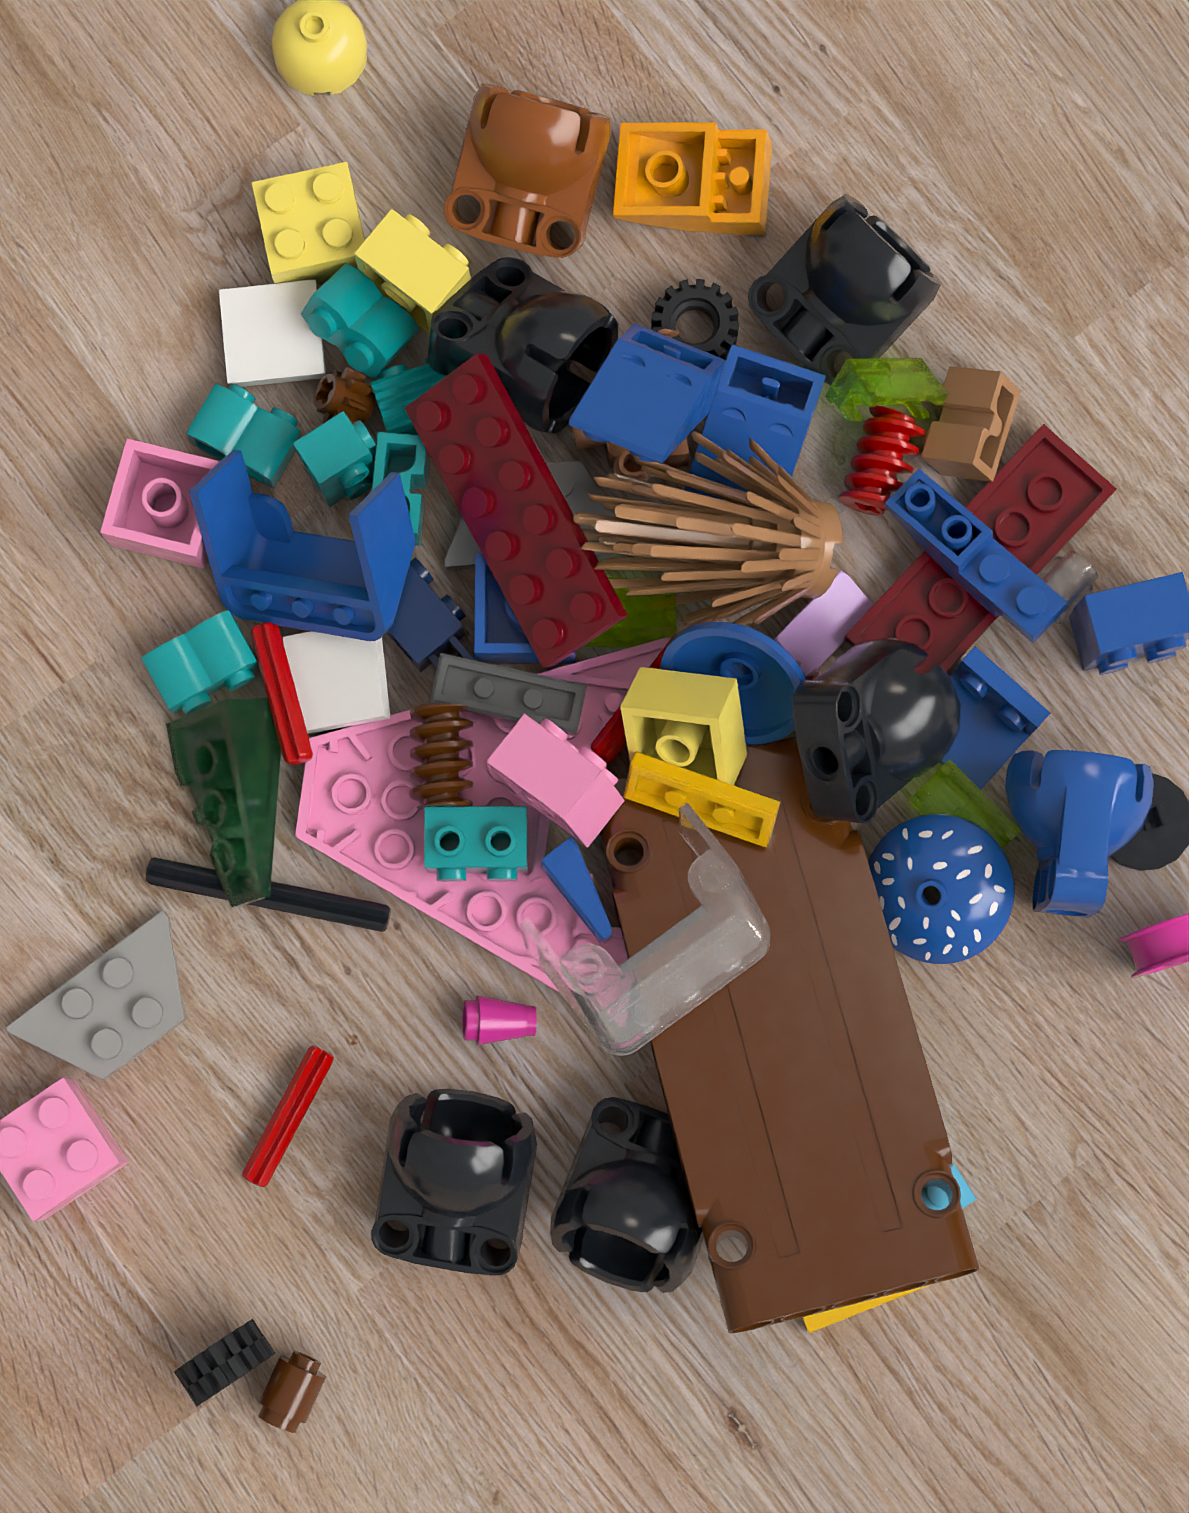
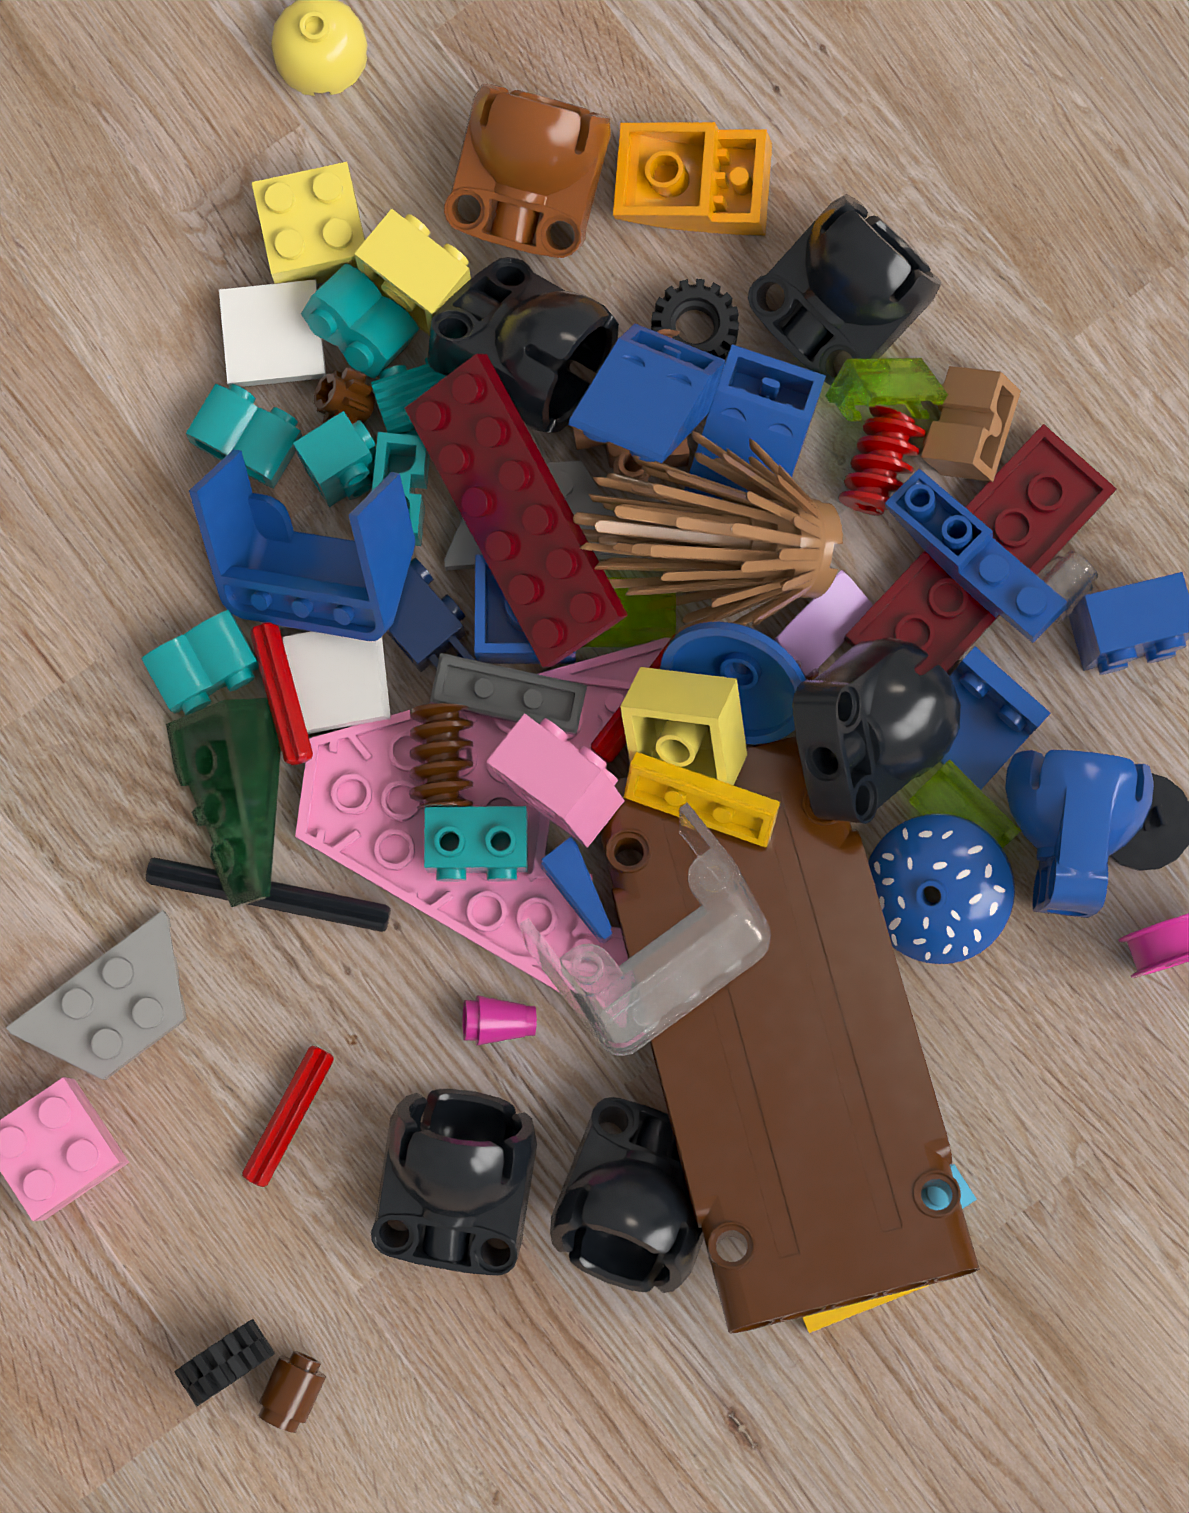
(153, 505): bright pink brick -> none

